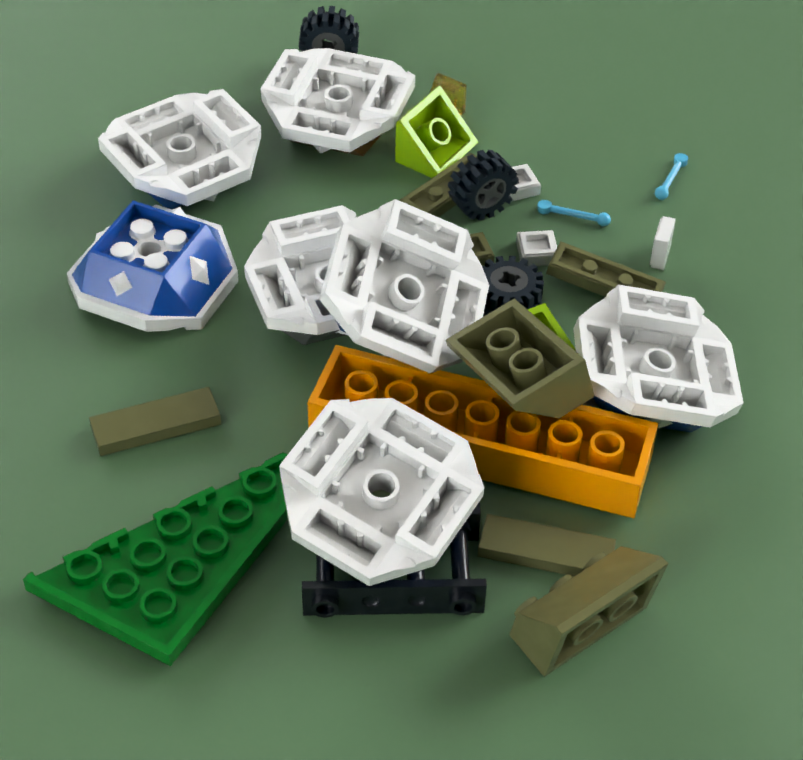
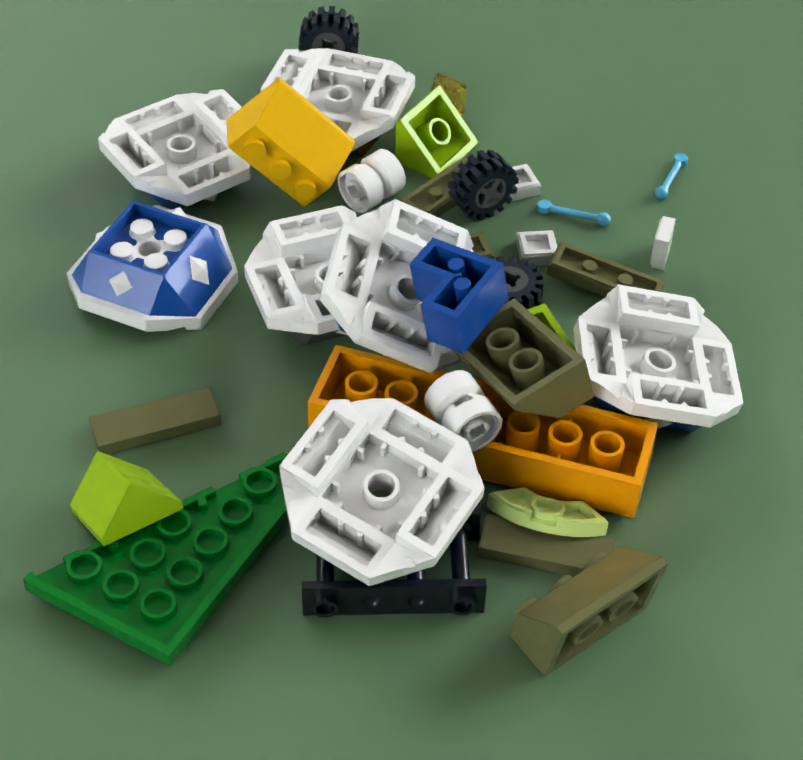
(120, 499): none -> lime slope
(289, 141): none -> yellow slope
(371, 181): none -> white wheel
(457, 292): none -> blue brick
(462, 408): none -> white wheel
(547, 514): none -> yellowish green tile

